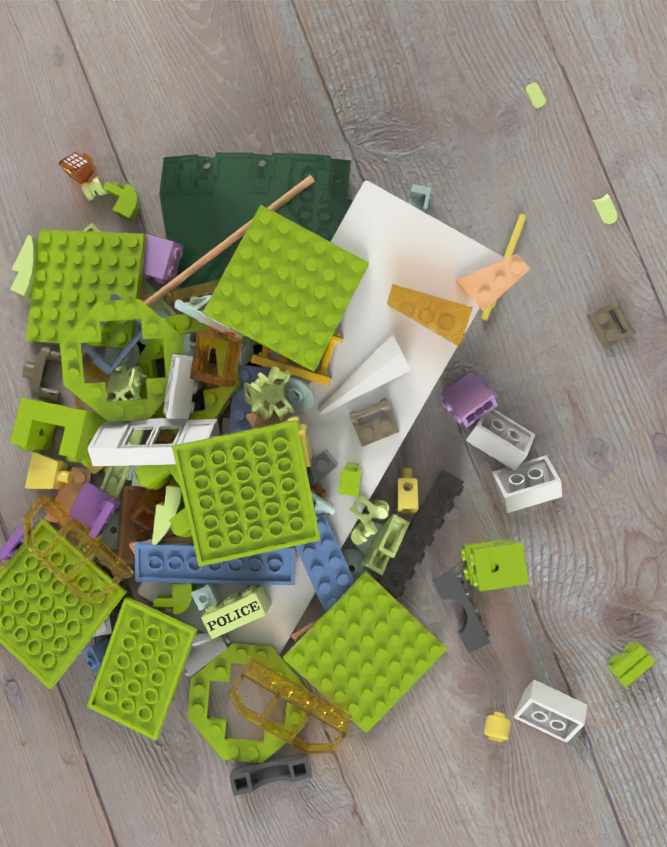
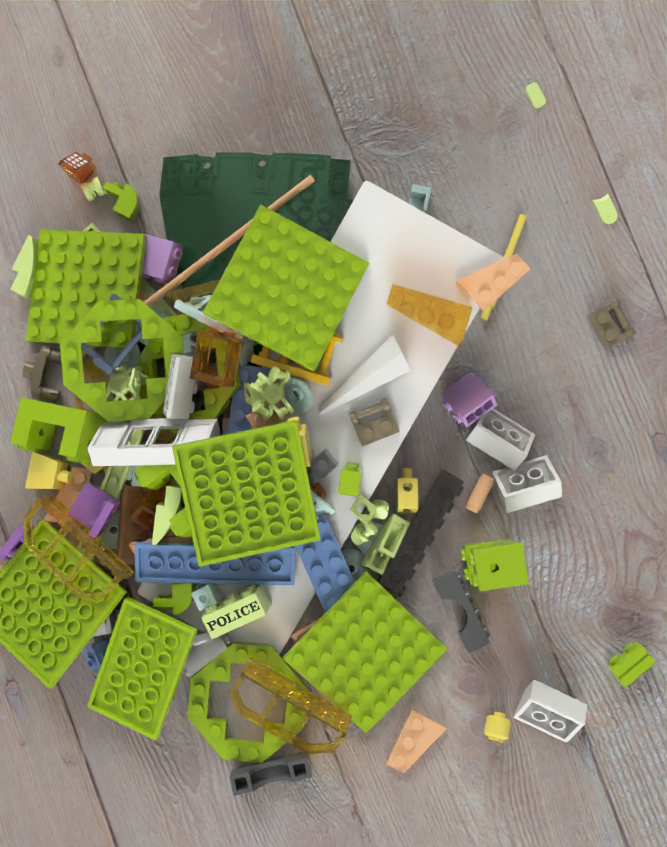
(414, 739): none -> light nougat wing
(479, 493): none -> light nougat piece

